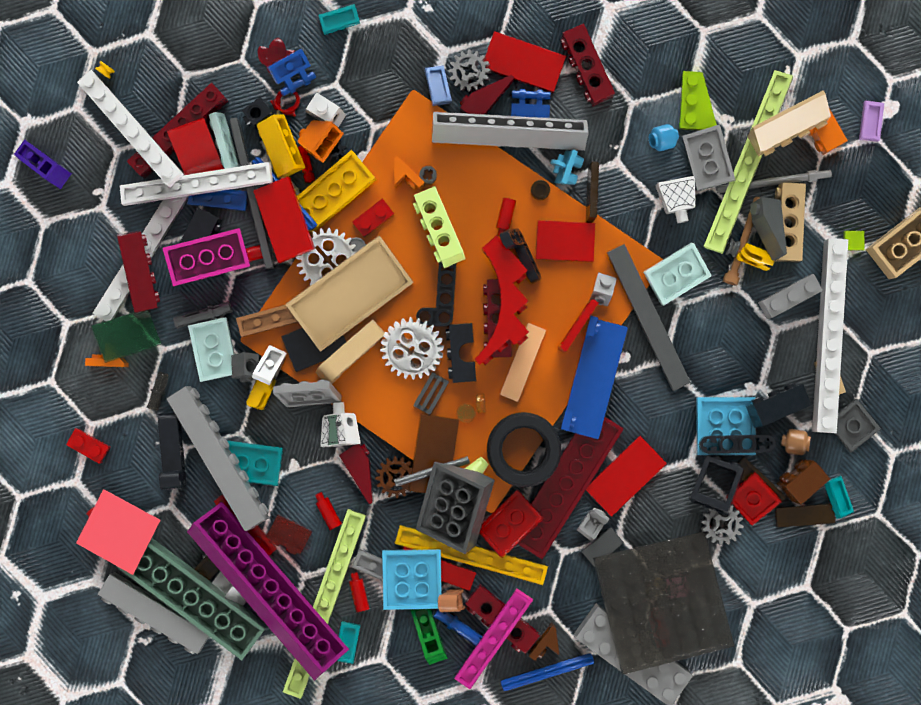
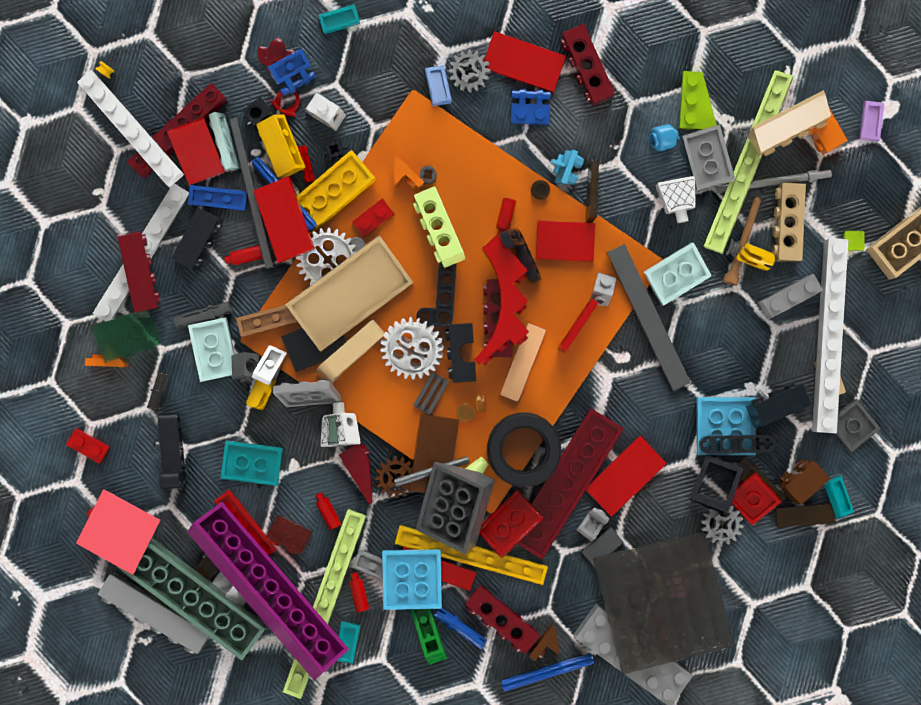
(42, 164): dark purple slope -> none
(197, 184): white plate -> none
(206, 257): dark pink brick -> none
(218, 458): light grey brick -> none
(320, 138): orange torso -> none
(451, 601): nougat piece -> none
(485, 98): dark red slope -> none
(493, 638): dark pink tile -> none
(509, 131): light grey brick -> none
(594, 378): blue bracket -> none
(768, 221): dark grey slope -> none
(796, 442): medium nougat head -> none

